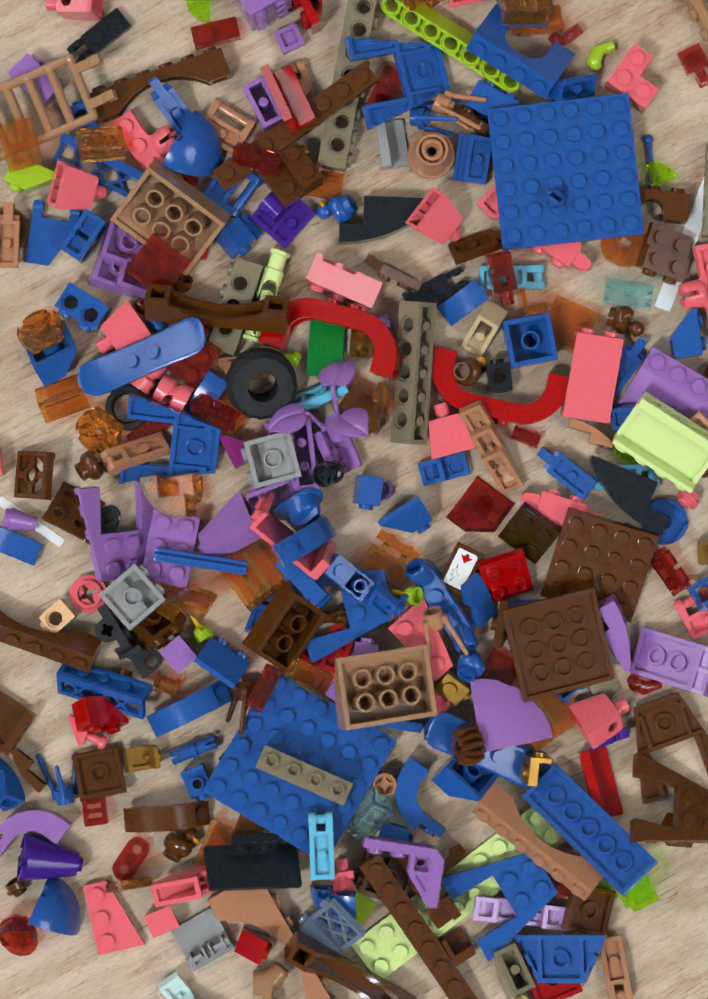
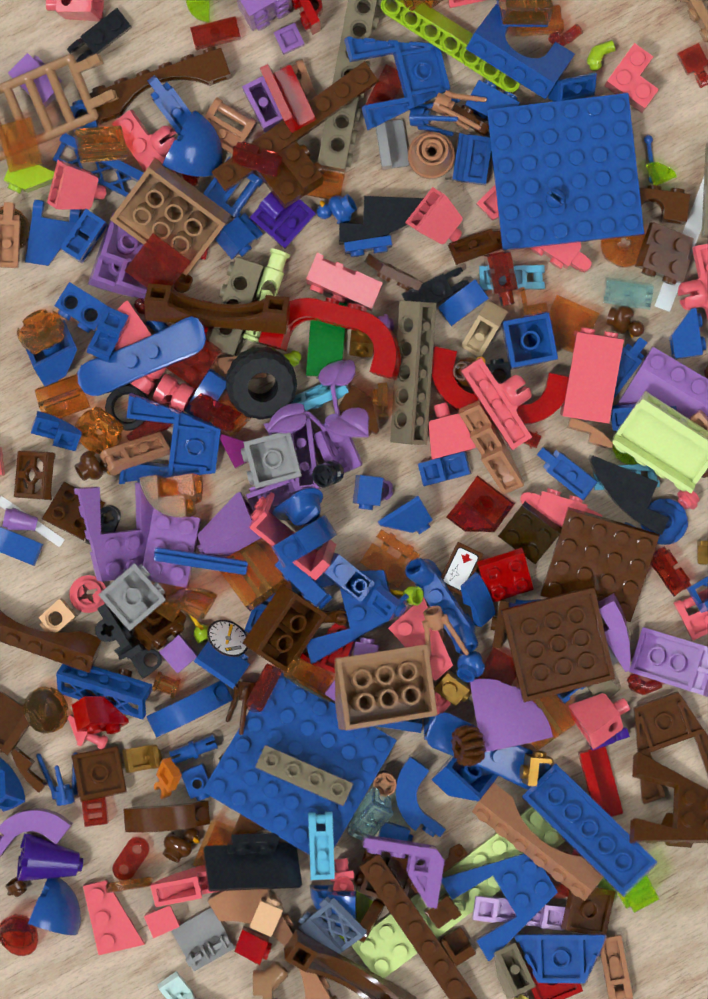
(45, 710): none -> clear orange tile
(62, 433): none -> blue slope
(107, 334): none -> blue slope
(168, 776): none -> orange plate
(227, 638): none -> white sticker
(267, 916): none -> light nougat brick
(358, 247): none -> blue plate
(371, 917): none -> reddish brown beam
(500, 401): none -> coral plate

